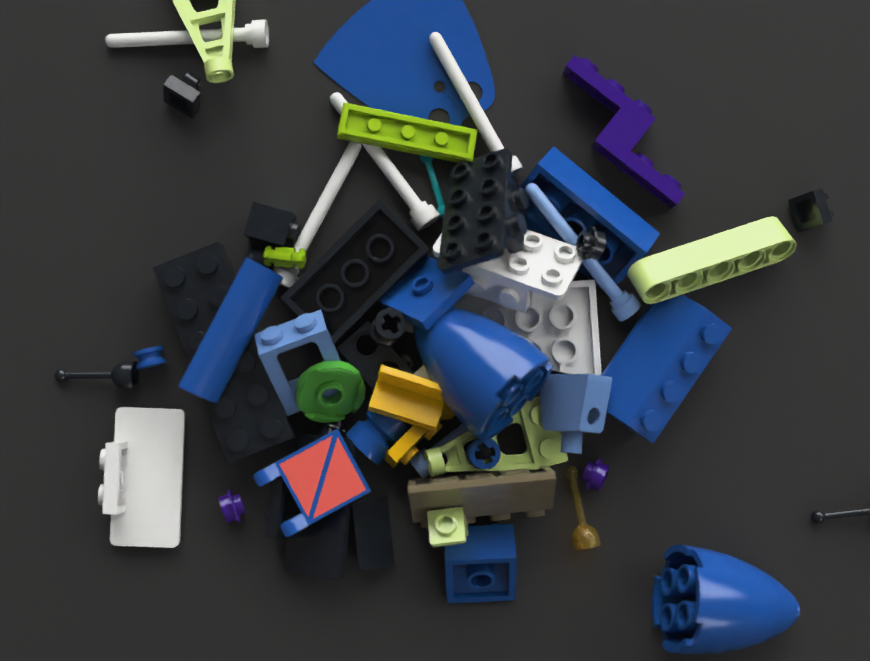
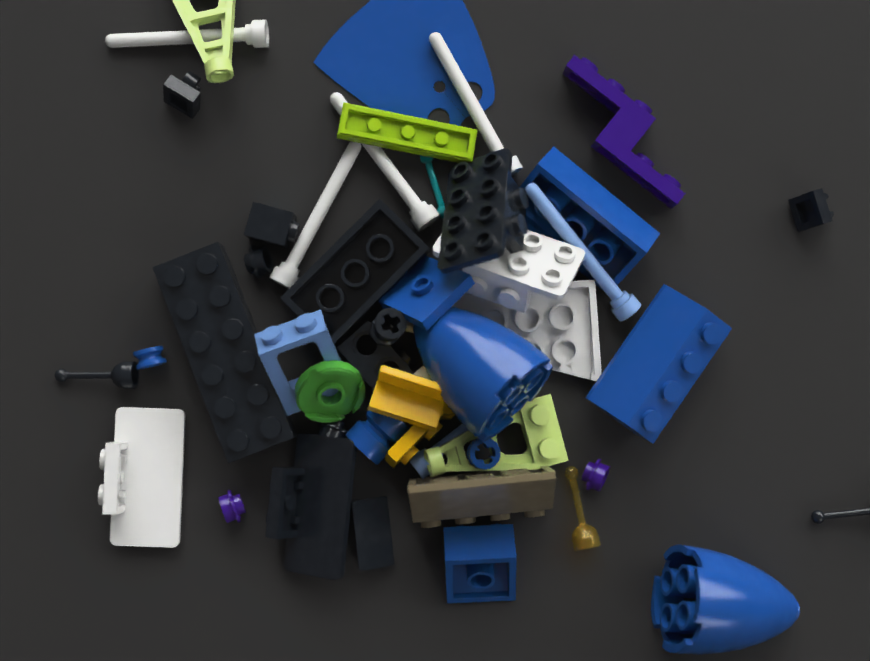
(231, 331): blue brick -> none
(284, 257): lime piece -> none
(319, 478): coral flag -> none
(447, 526): yellowish green bracket -> none
(574, 407): medium blue torso -> none
(591, 243): black plate -> none
(711, 260): yellowish green beam -> none

